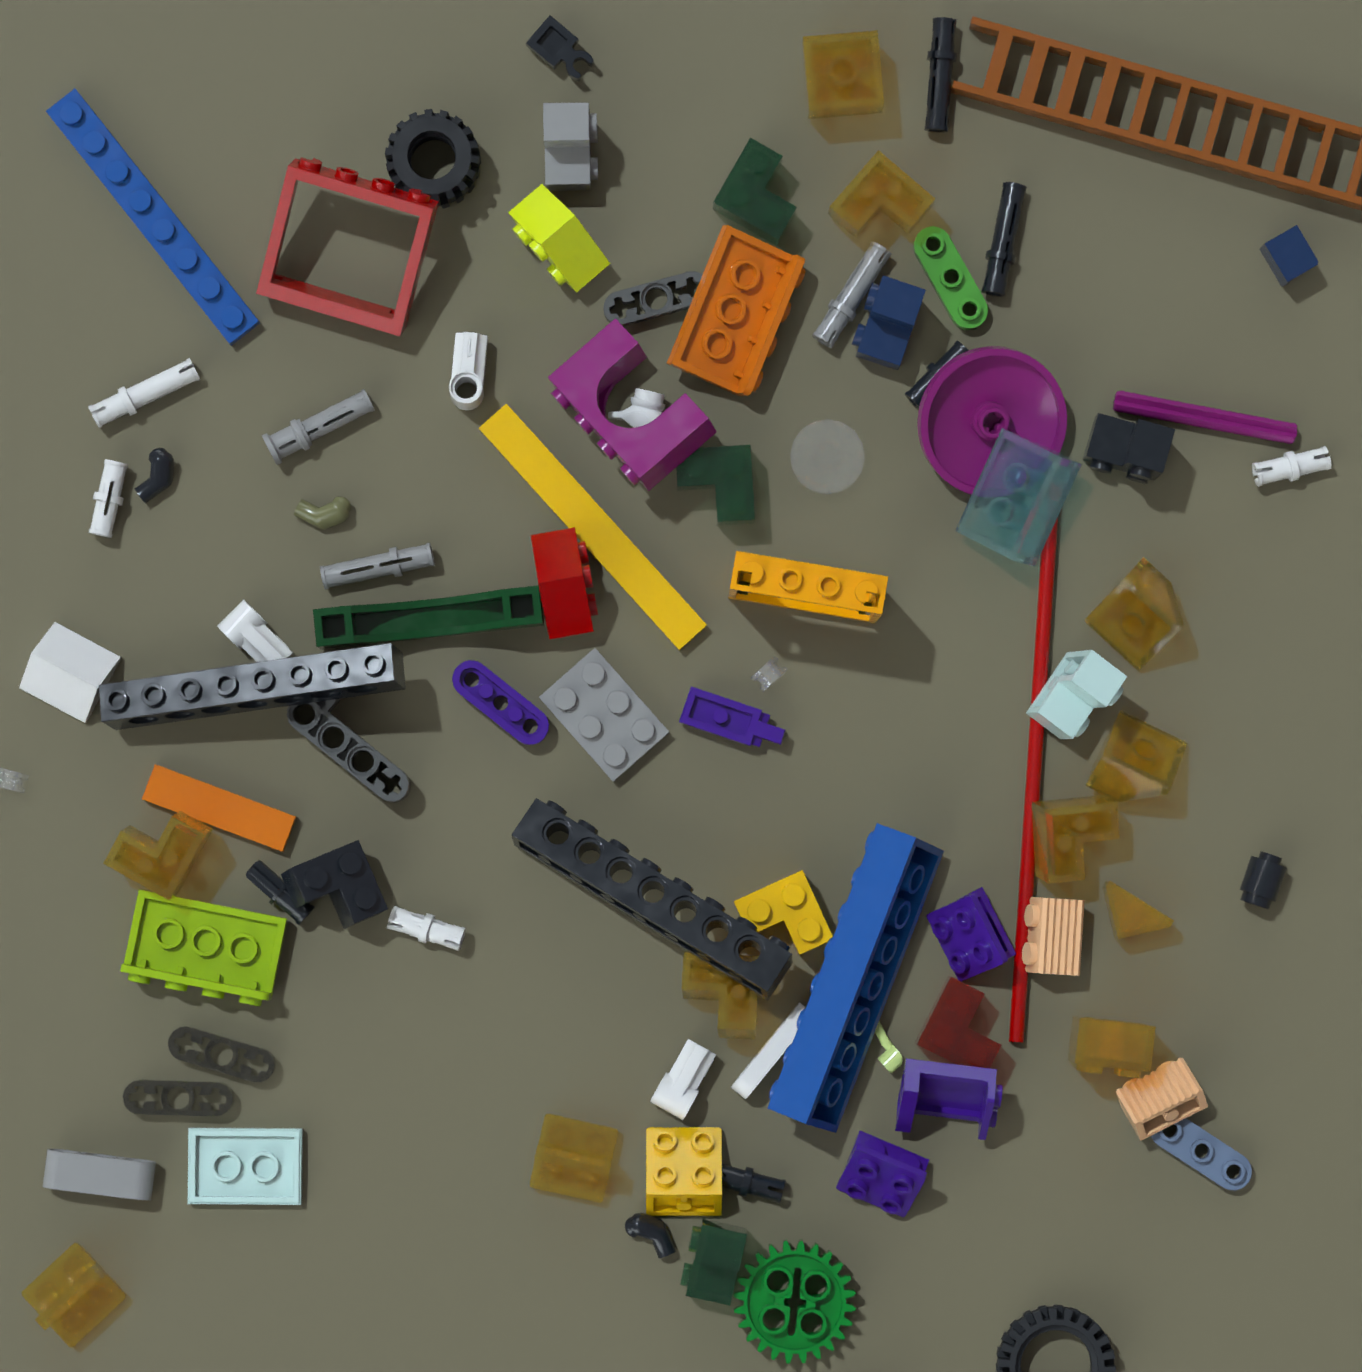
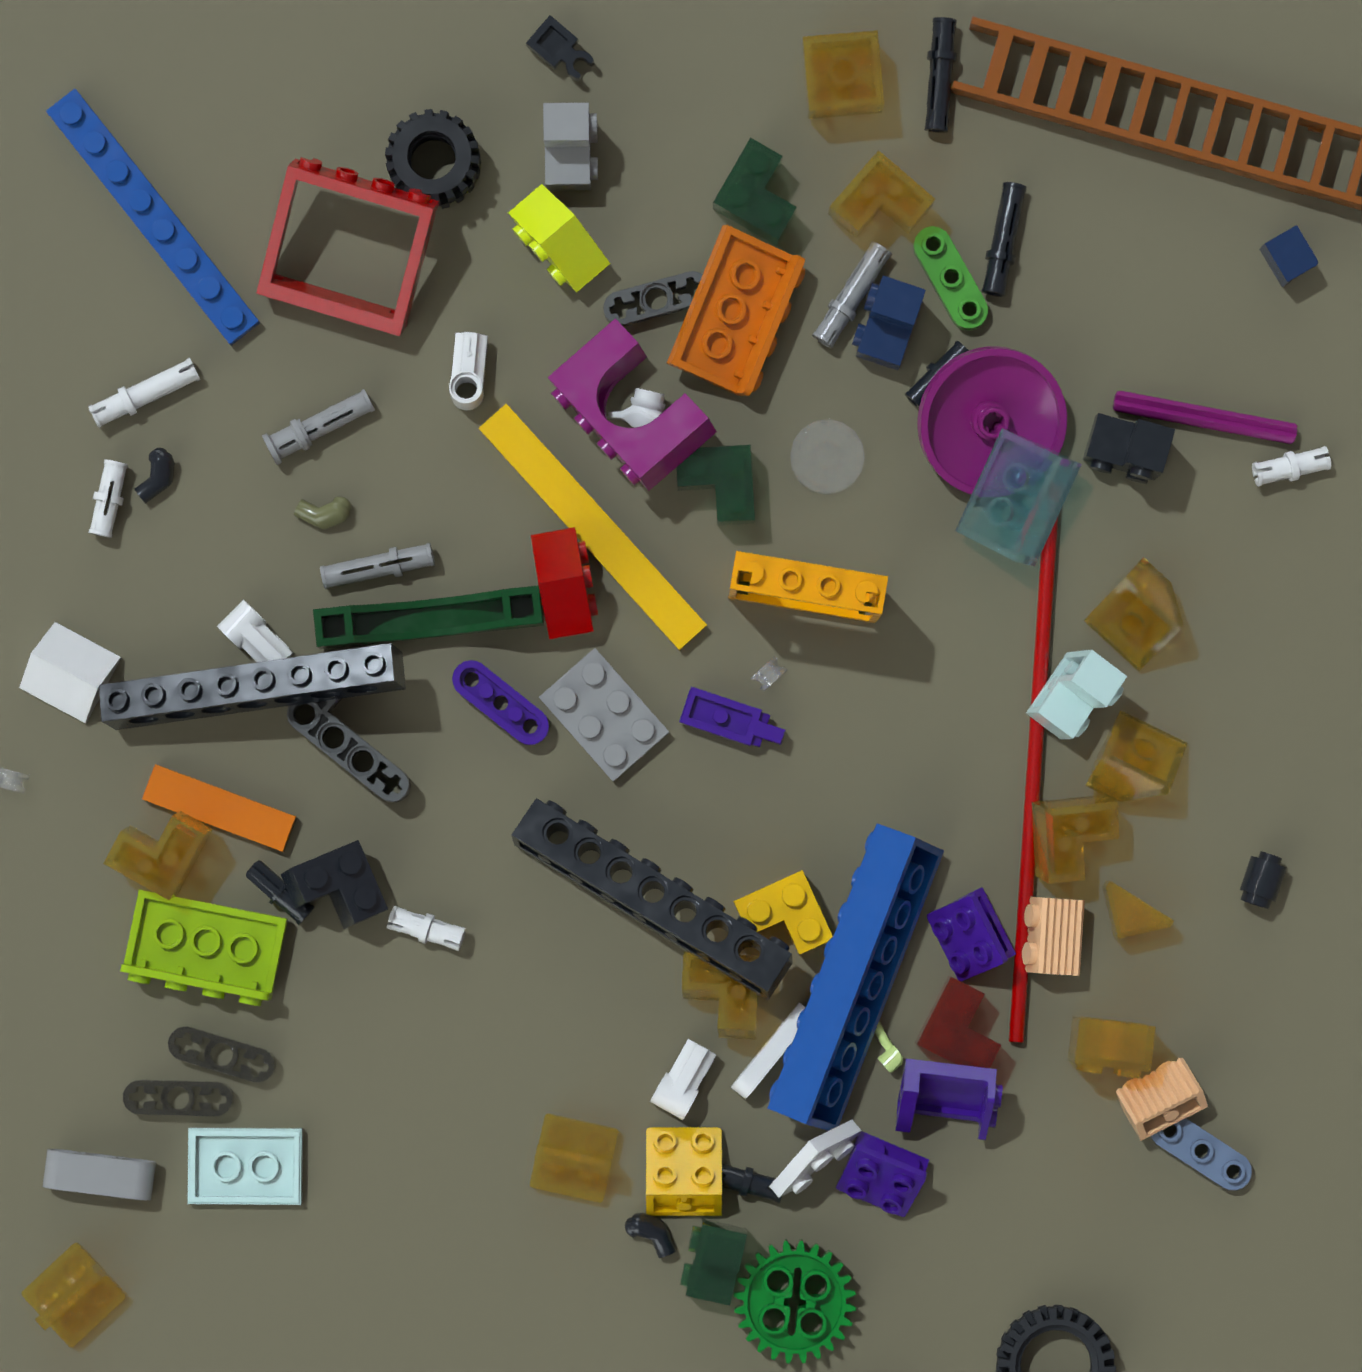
(814, 1157): none -> white plate

